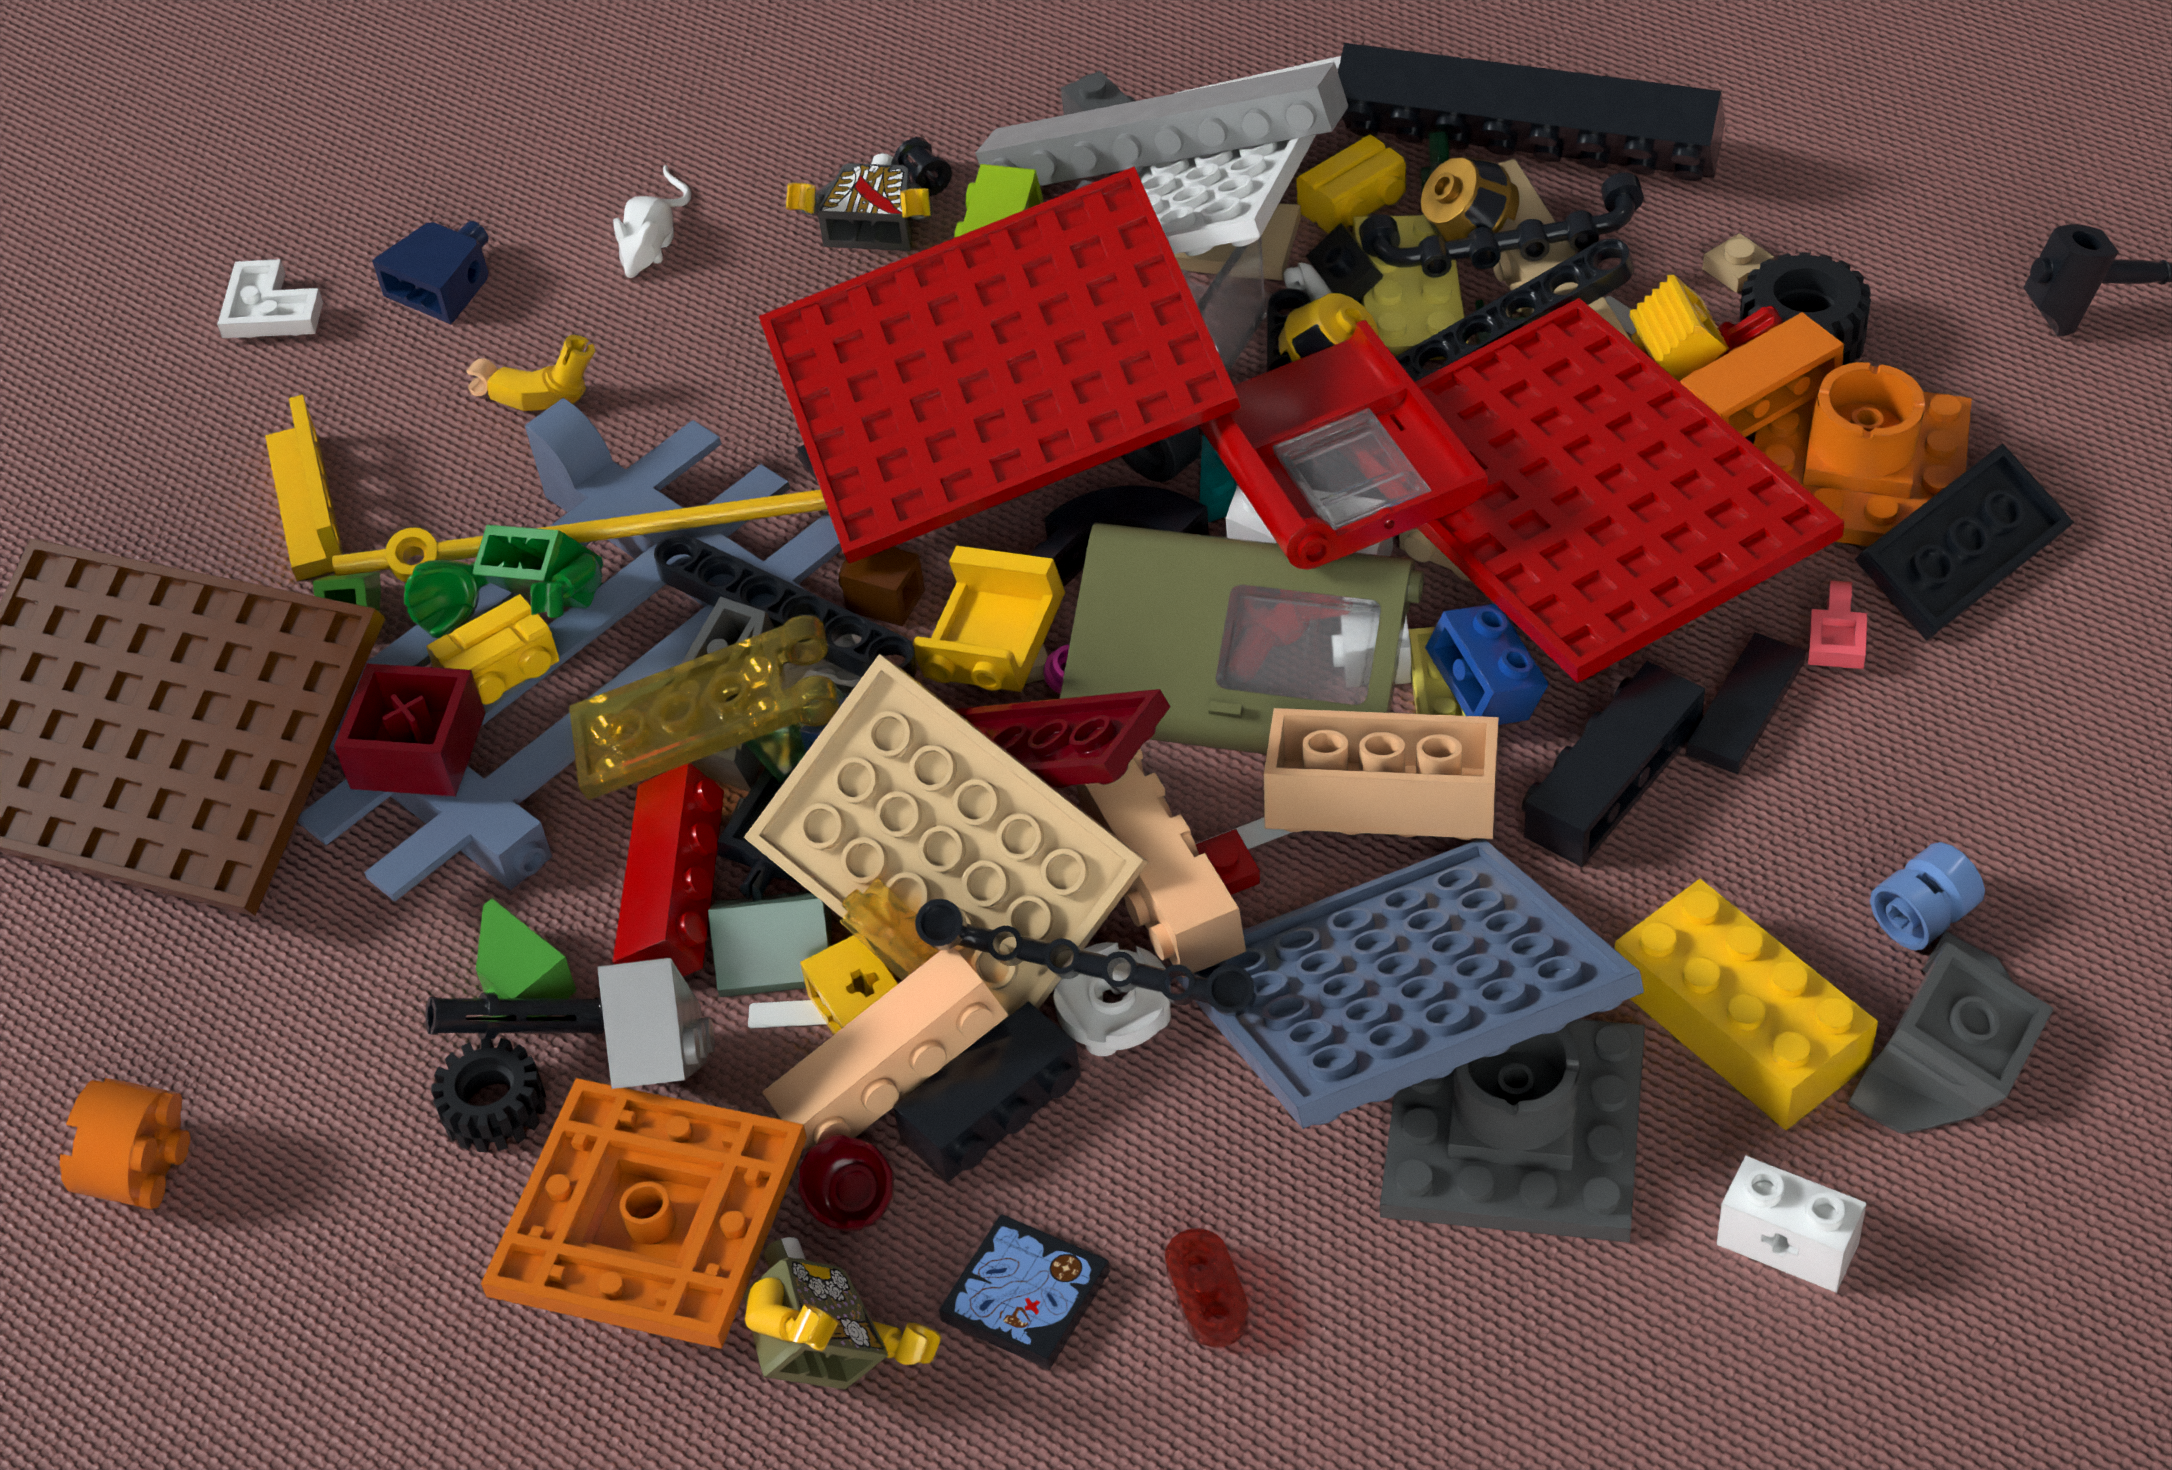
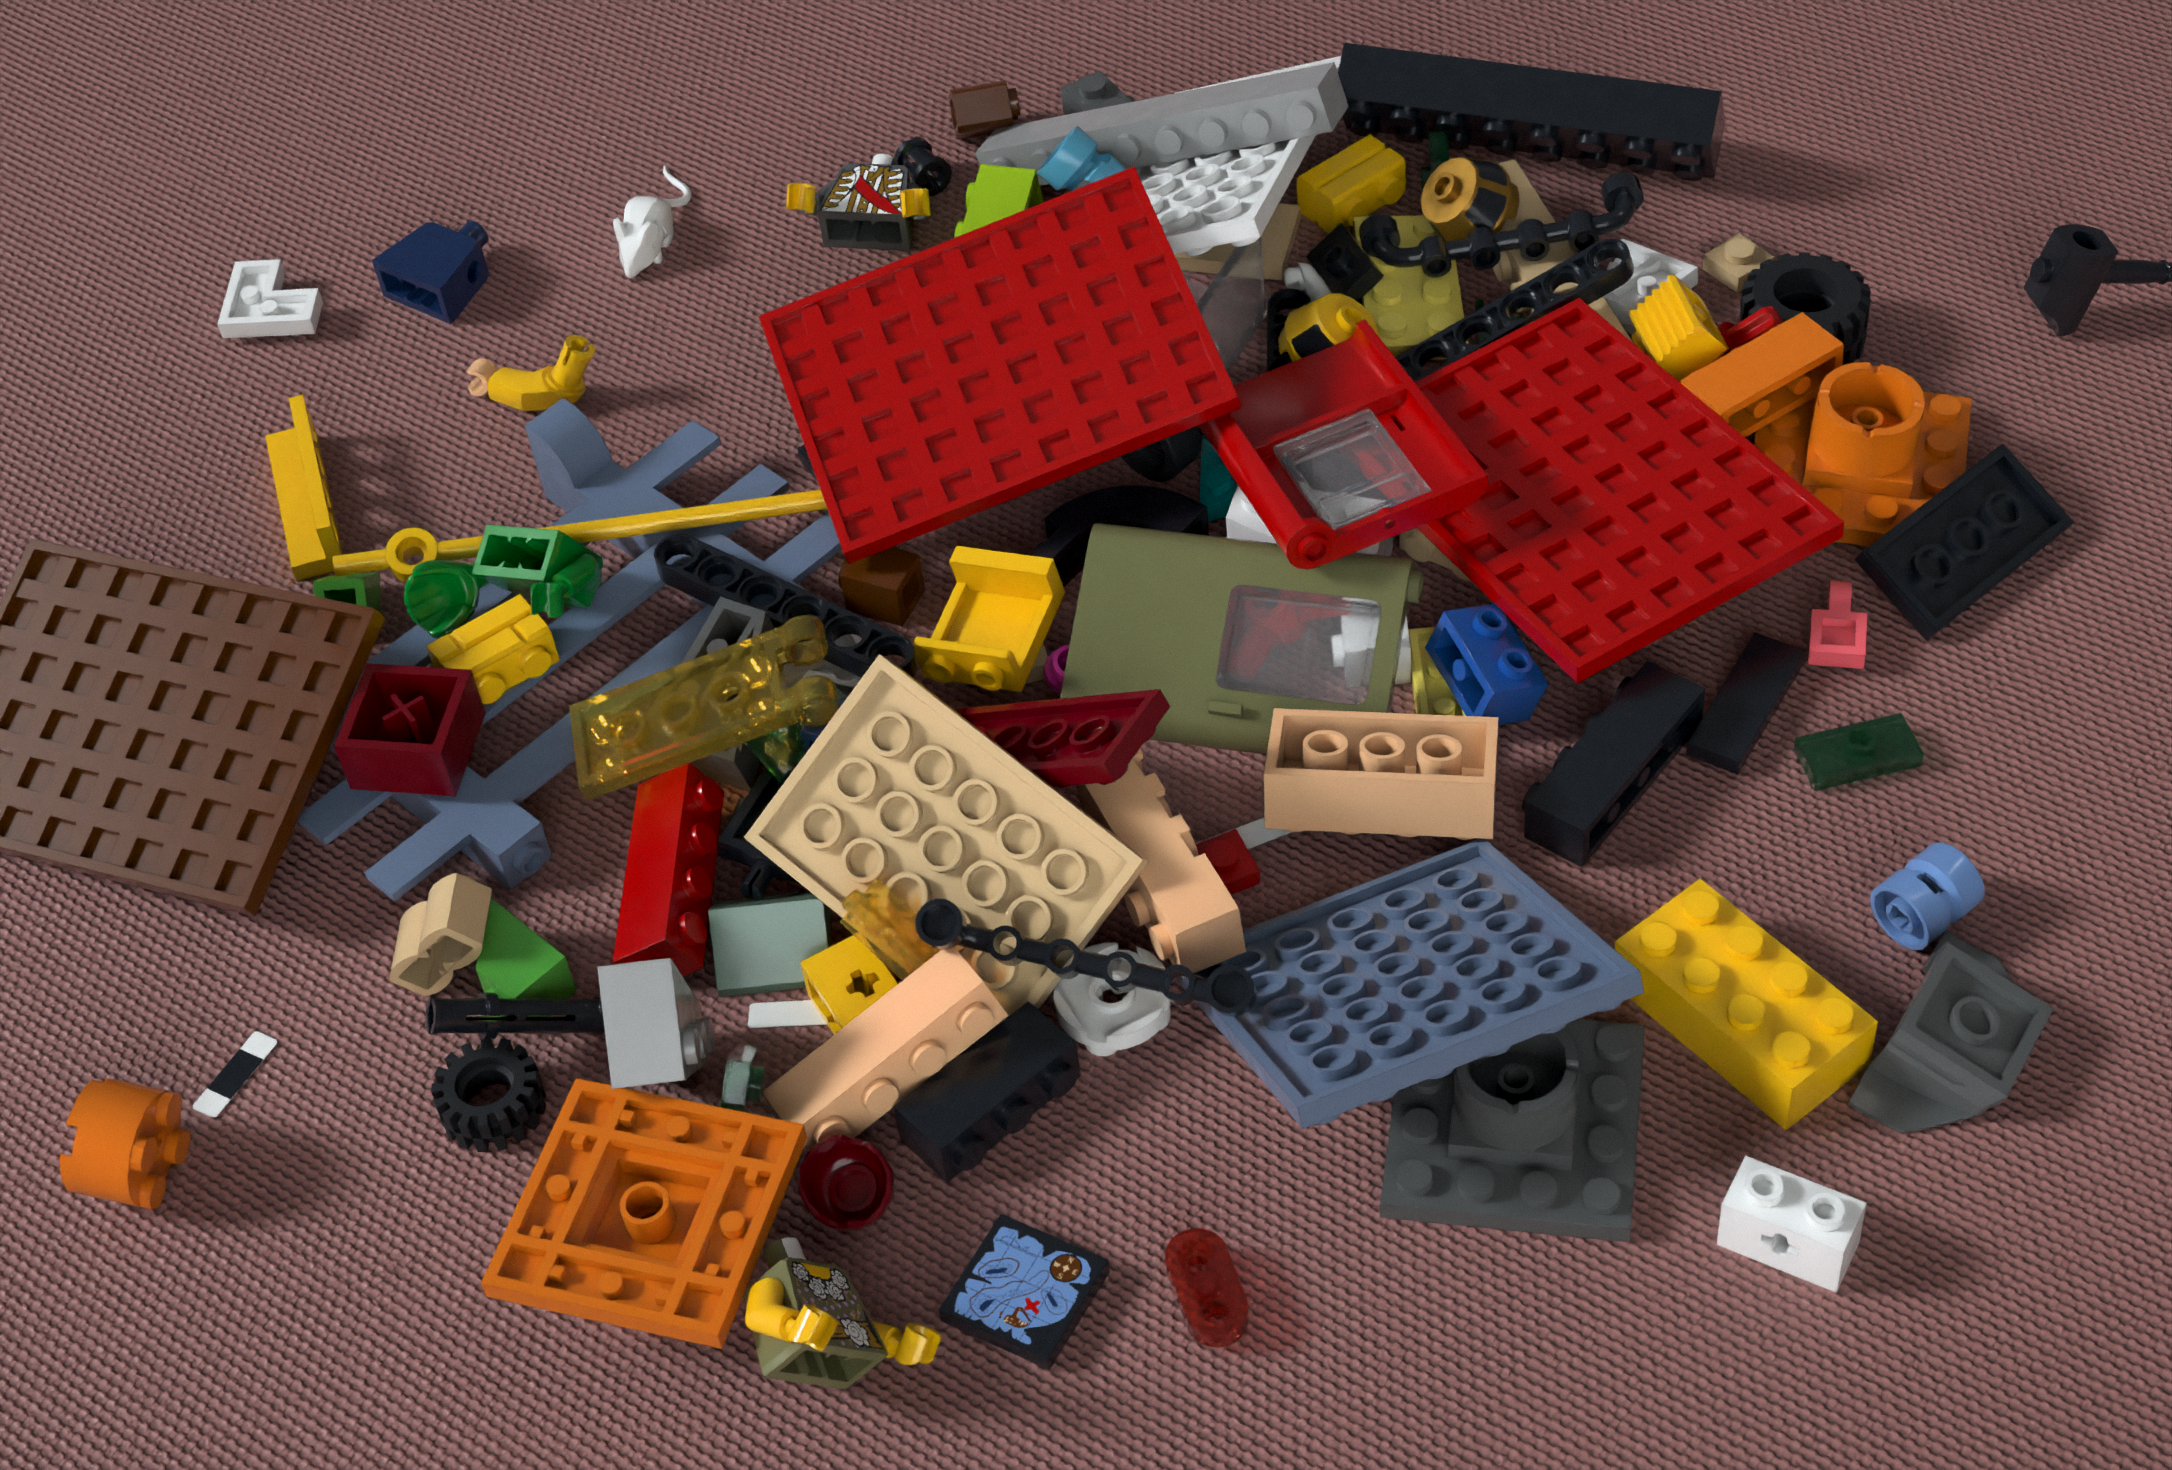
(234, 1074): none -> sticker
(441, 934): none -> tan brick
(742, 1079): none -> plate
(983, 108): none -> reddish brown brick
(1076, 161): none -> medium azure wheel
(1649, 271): none -> white wing
(1858, 751): none -> clear green plate

